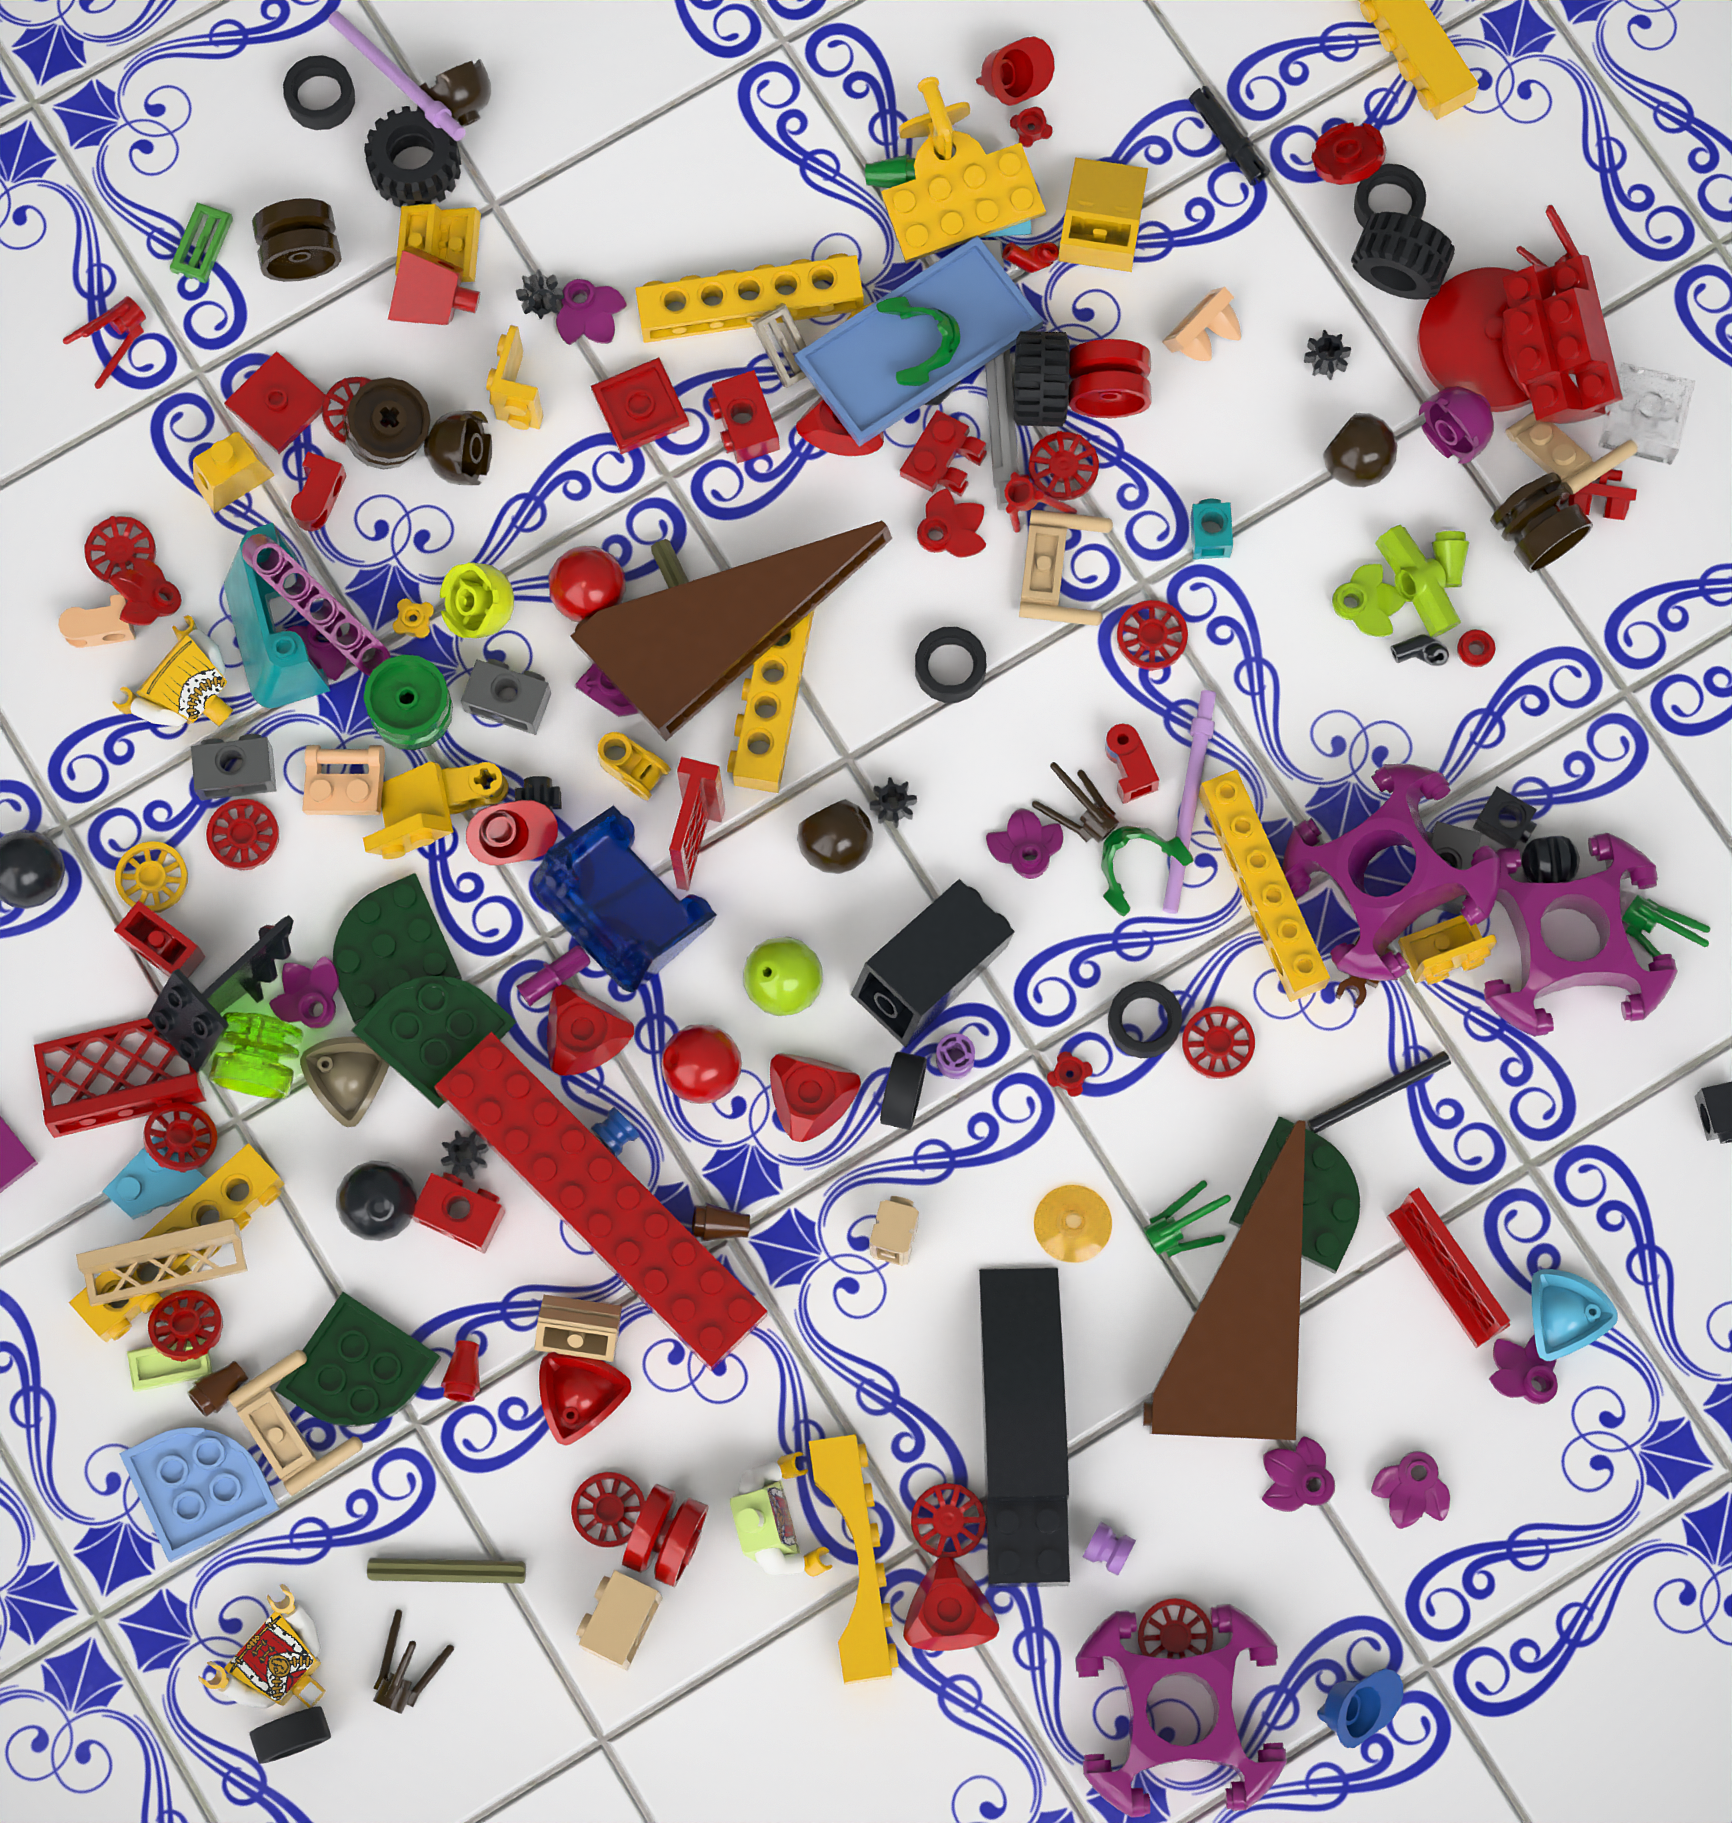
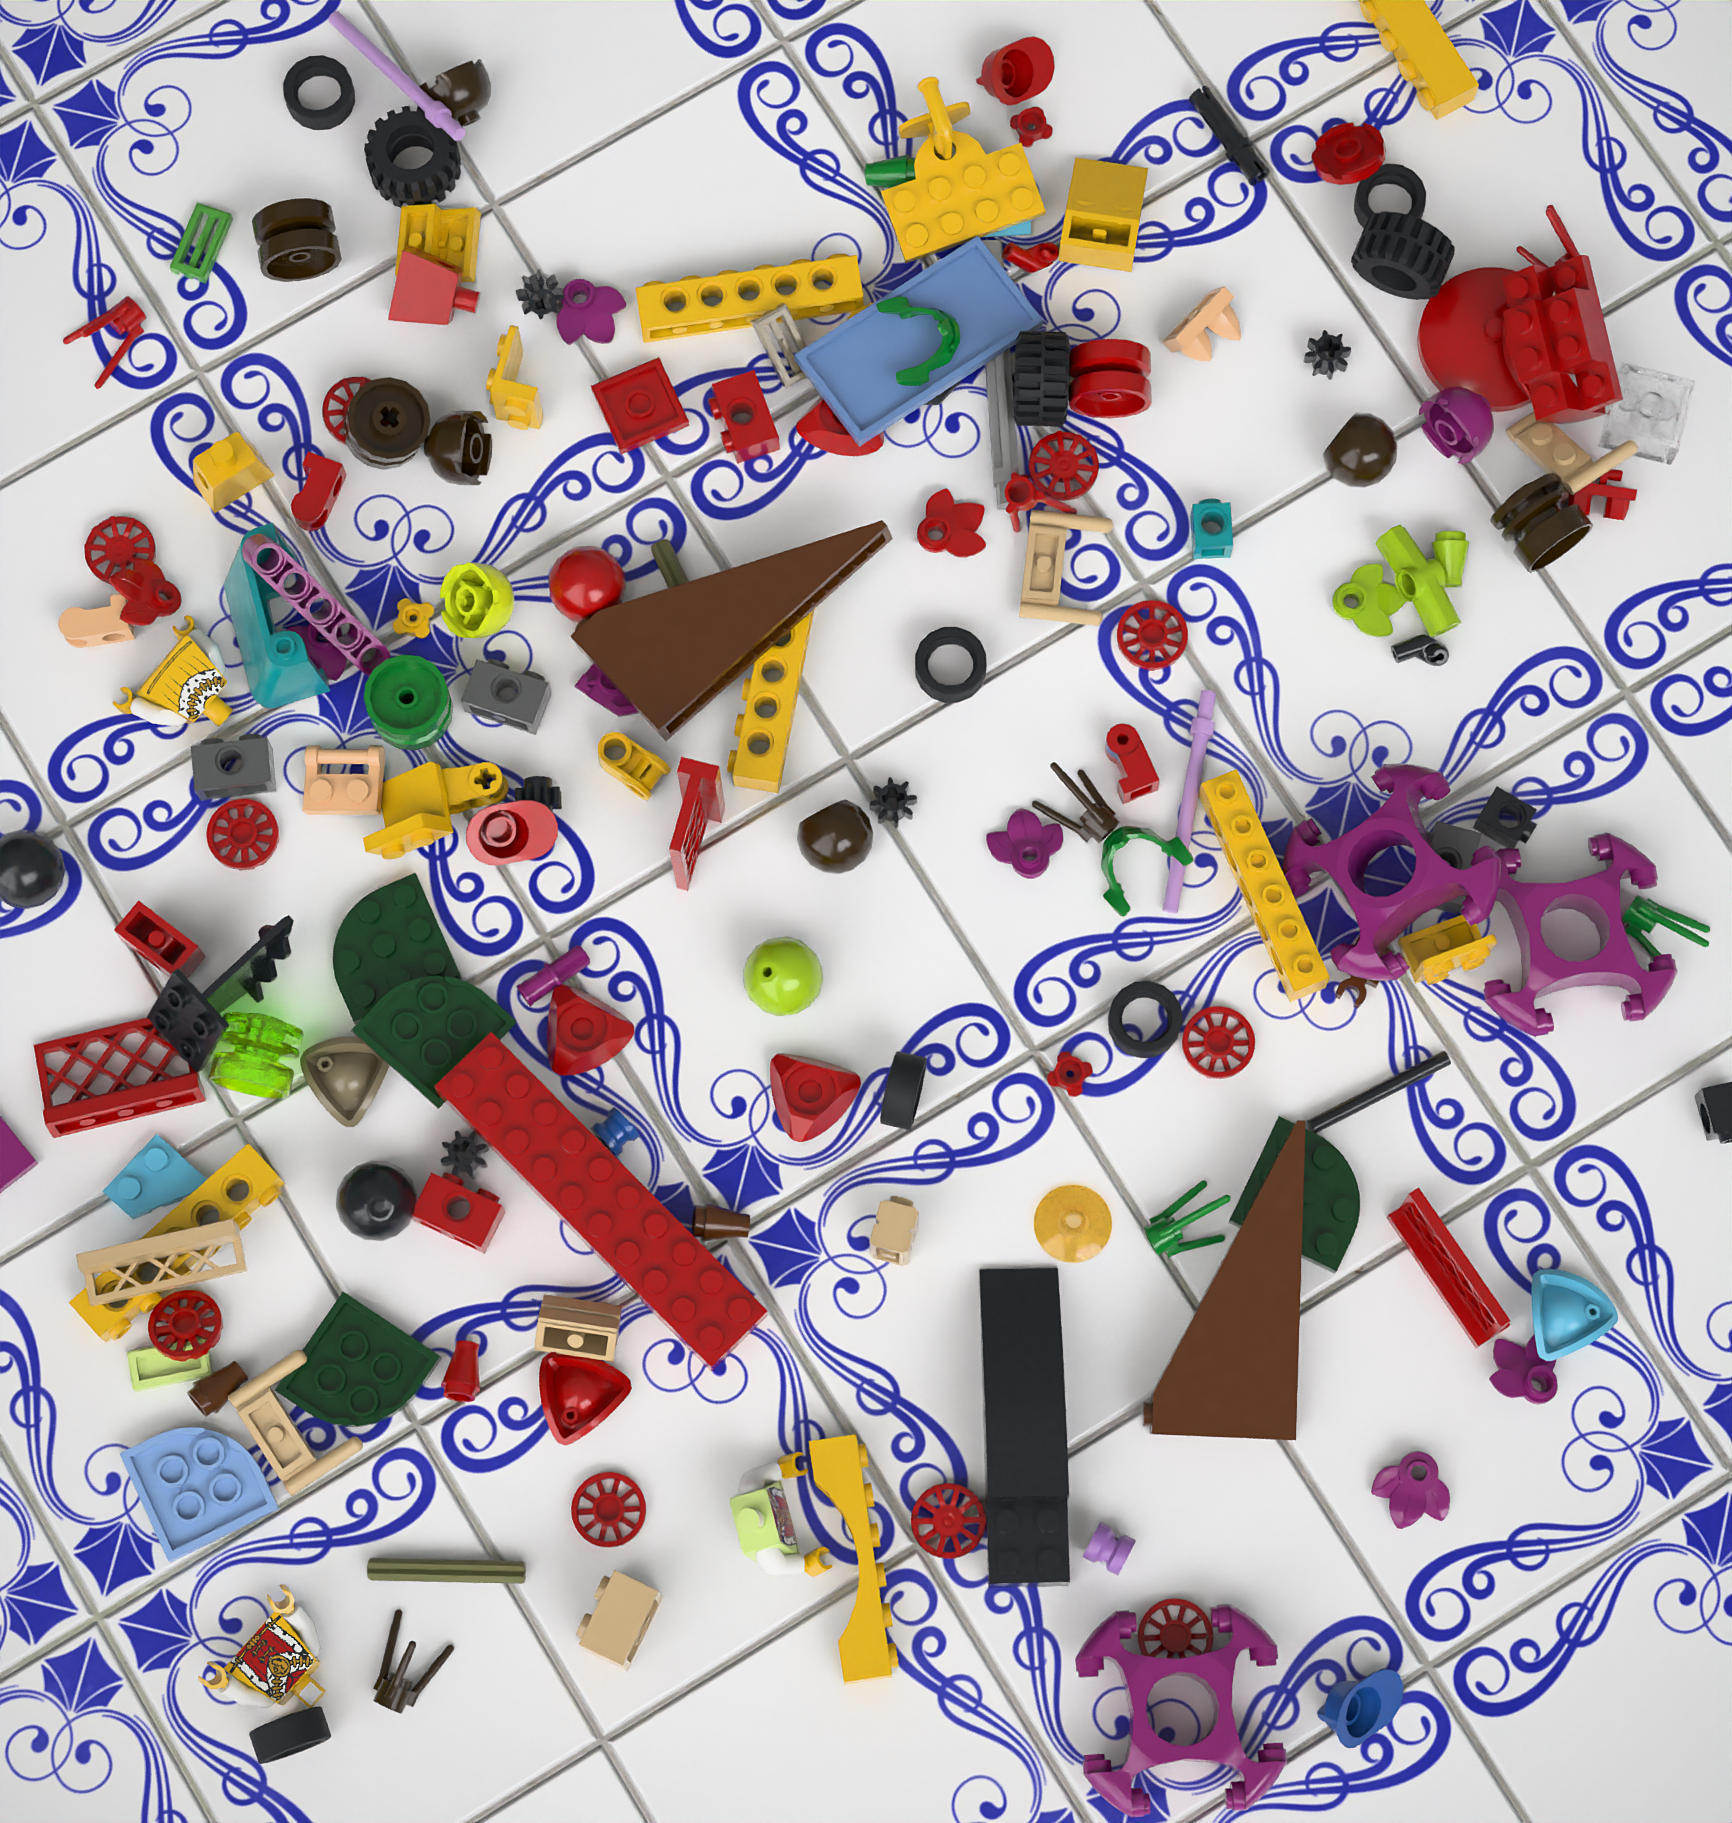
(151, 876): yellow wheel -> none
(180, 1137): red wheel -> none
(277, 402): red plate -> none
(304, 990): magenta plate -> none
(617, 902): clear blue windscreen -> none
(670, 1537): red wheel -> none
(701, 1063): red piece -> none
(931, 962): black slope -> none
(936, 449): red plate -> none
(949, 1611): red hat -> none
(954, 1063): medium lavender wheel -> none
(1292, 1474): magenta plate -> none
(1479, 638): red plate -> none
(1550, 860): black piece -> none

